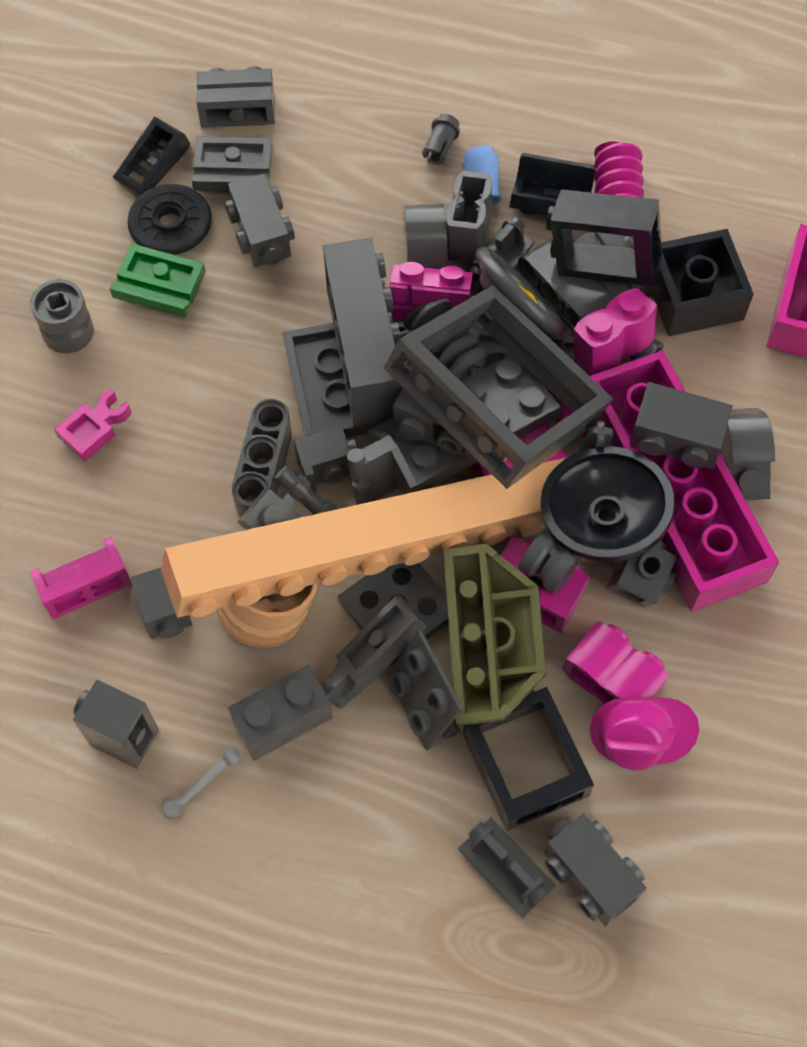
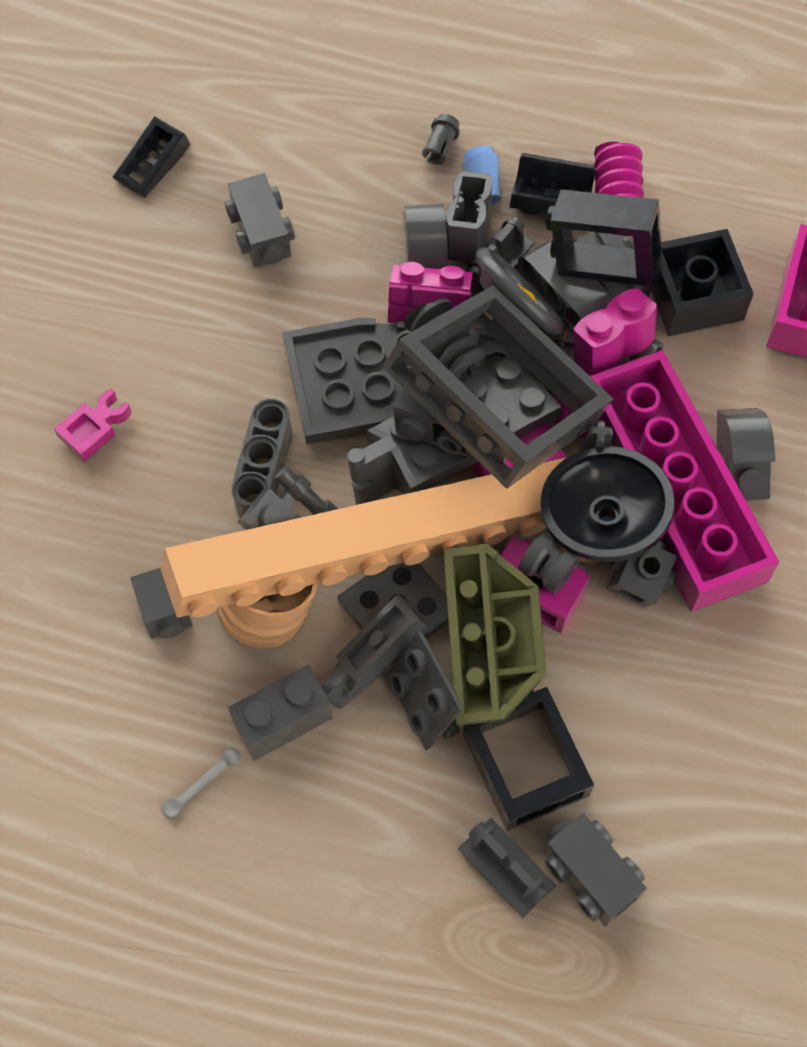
(62, 316): dark grey wheel -> none
(82, 580): dark pink hinge -> none
(115, 723): dark grey brick -> none
(158, 280): green plate -> none
(168, 199): black wheel -> none
(229, 160): dark grey plate -> none
(235, 97): dark grey brick -> none
(324, 456): dark grey brick -> none
(362, 328): dark grey brick -> none
(612, 668): dark pink brick -> none
(644, 731): dark pink piece -> none
(681, 426): dark grey brick -> none

